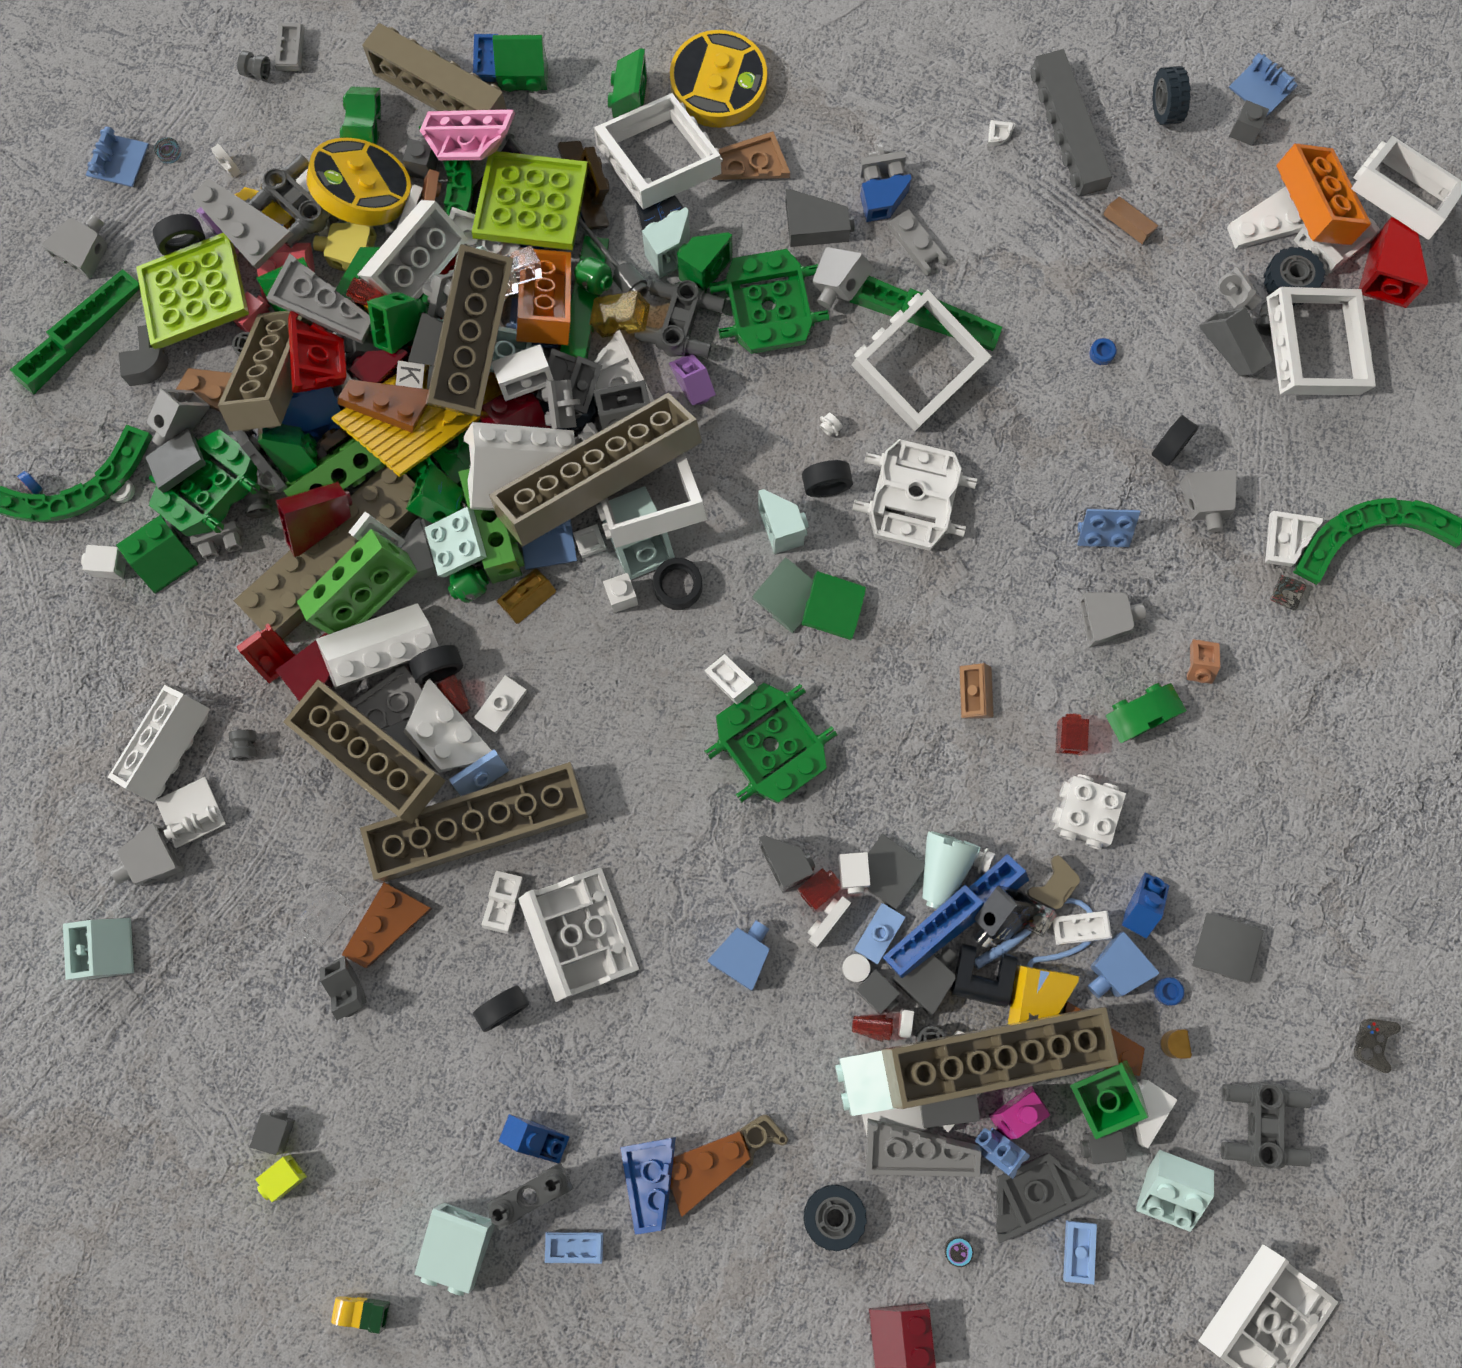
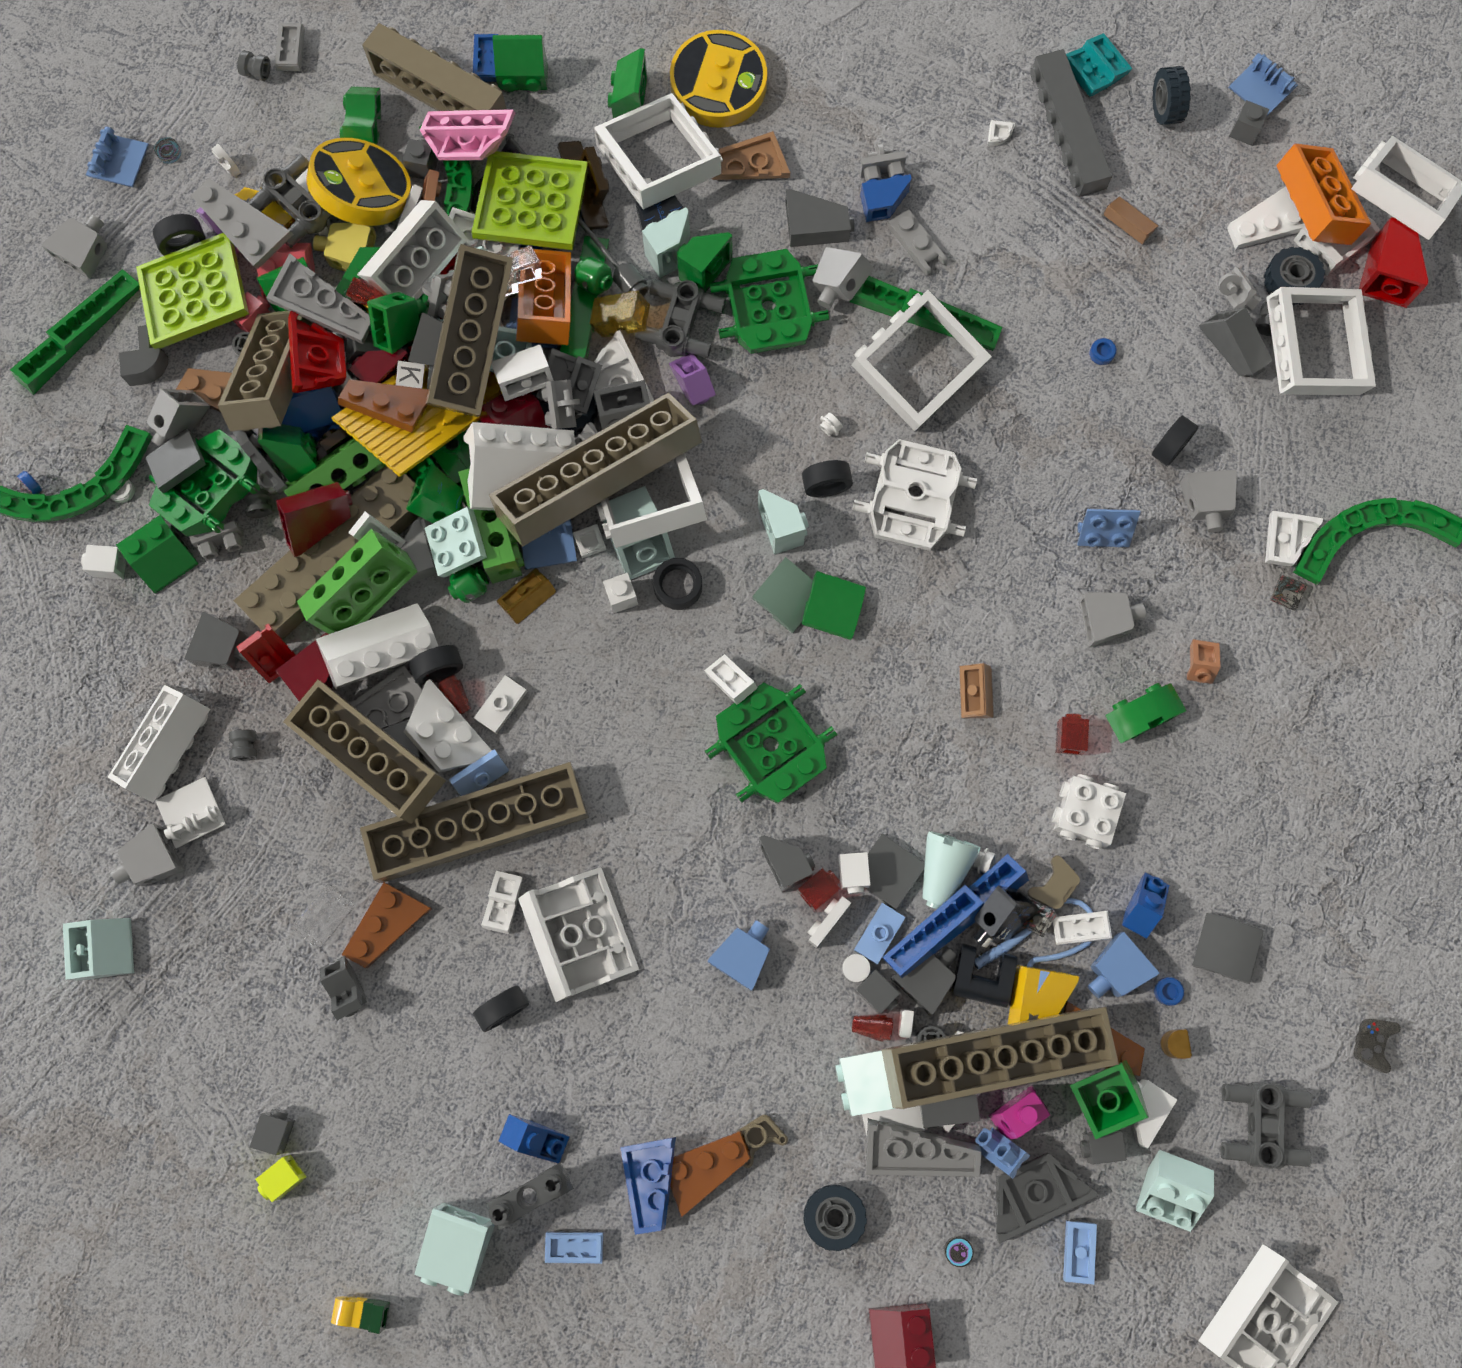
(215, 644): none -> dark grey torso
(1097, 64): none -> teal slope

